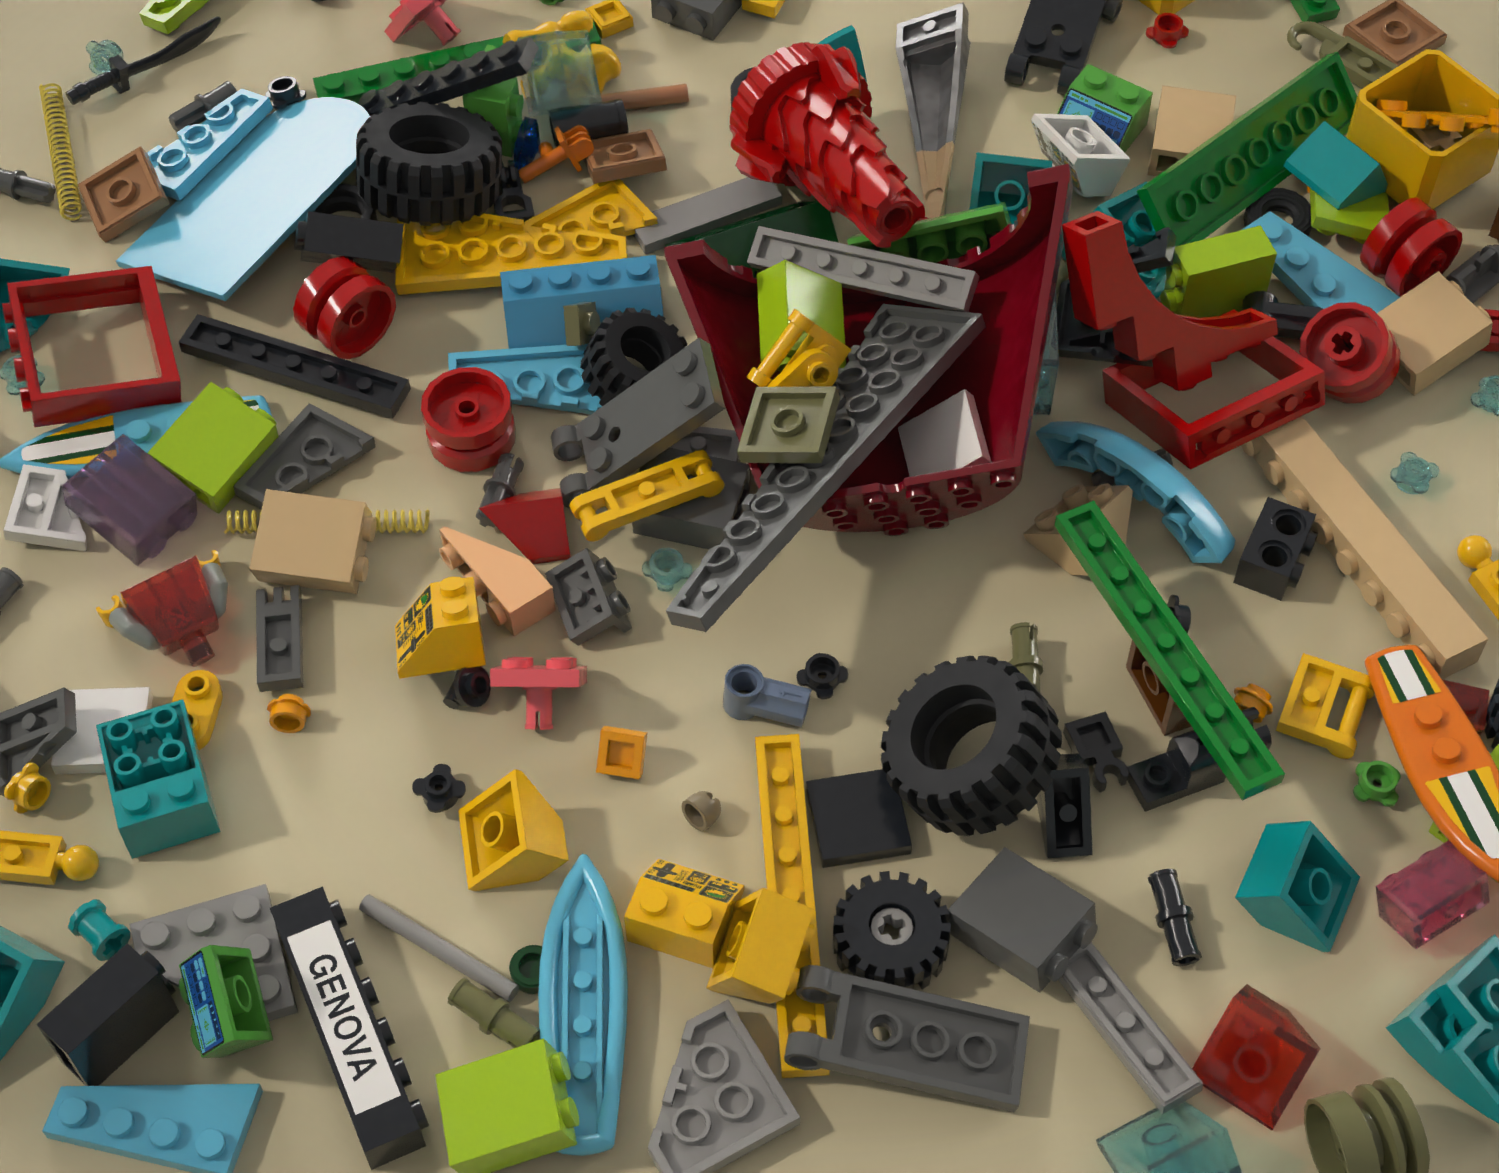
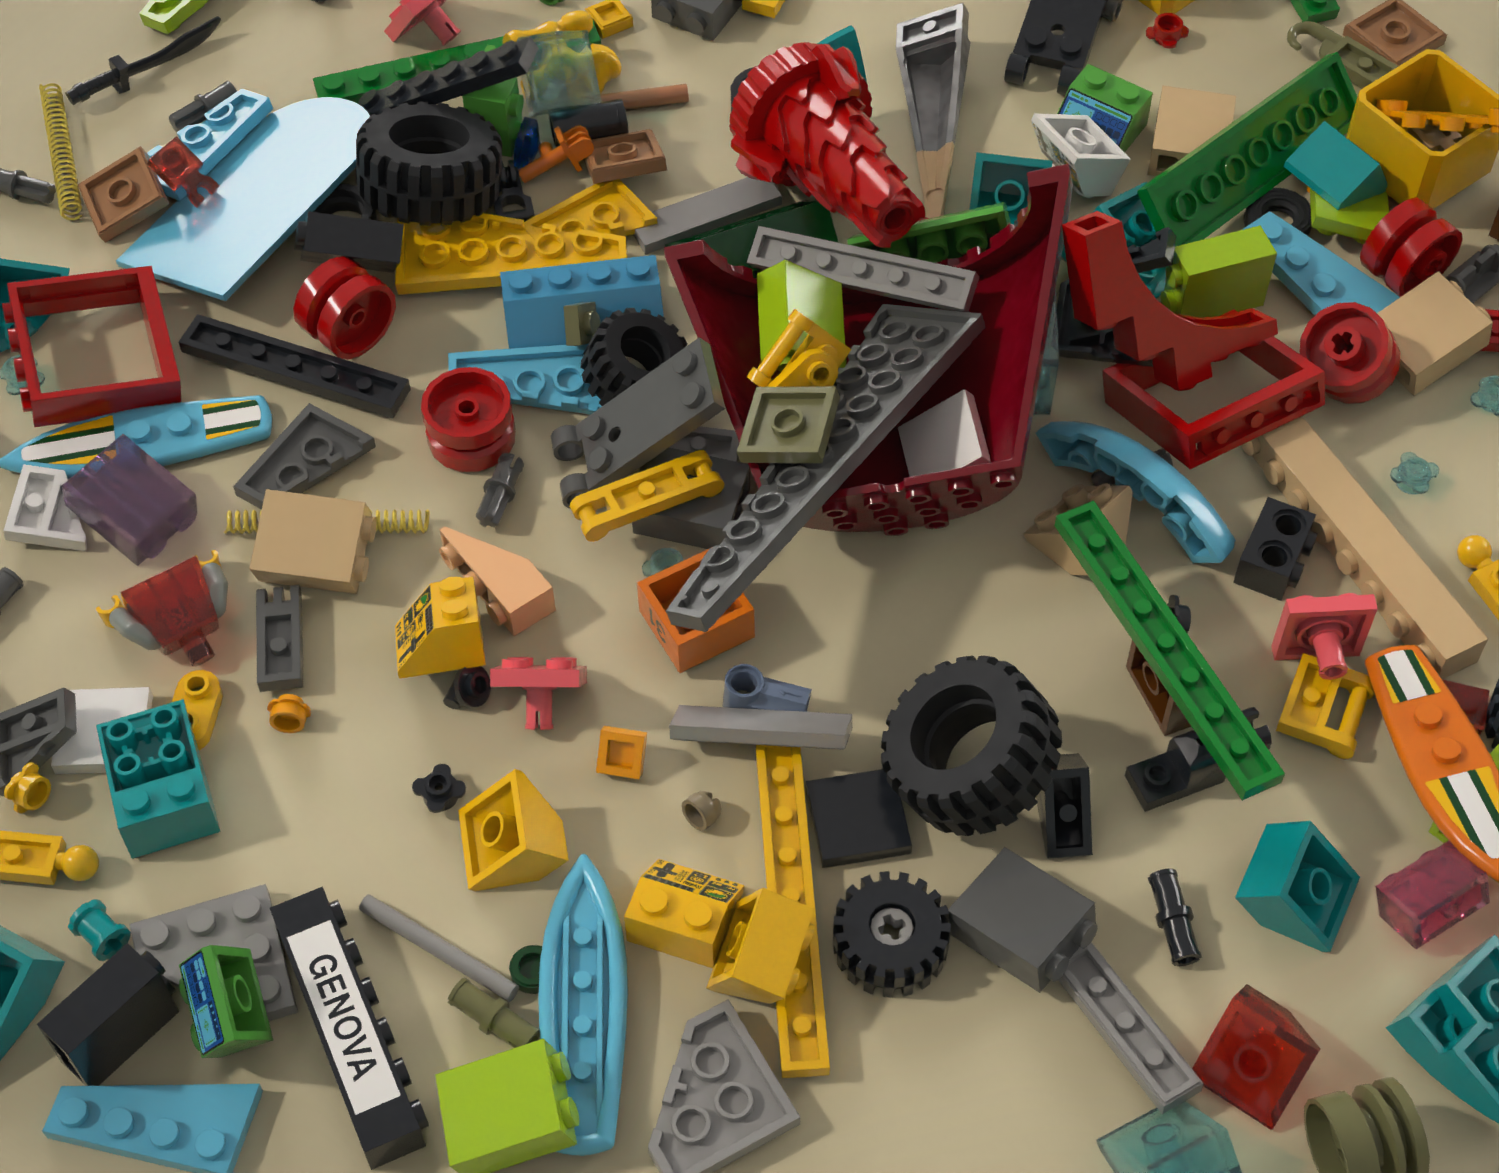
(104, 49): clear light blue plate -> none
(181, 167): none -> clear red plate
(215, 444): lime brick -> none
(284, 92): black plate -> none
(533, 524): red slope -> none
(588, 596): dark grey bracket -> none
(685, 645): none -> orange brick
(761, 727): none -> light grey tile
(826, 665): black plate -> none
(932, 1044): dark grey hinge -> none
(1026, 652): olive pin -> none
(1098, 746): black plate -> none
(1254, 697): light orange plate -> none
(1290, 317): black piece -> none
(1324, 629): none -> coral plate
(1377, 772): bright green plate -> none

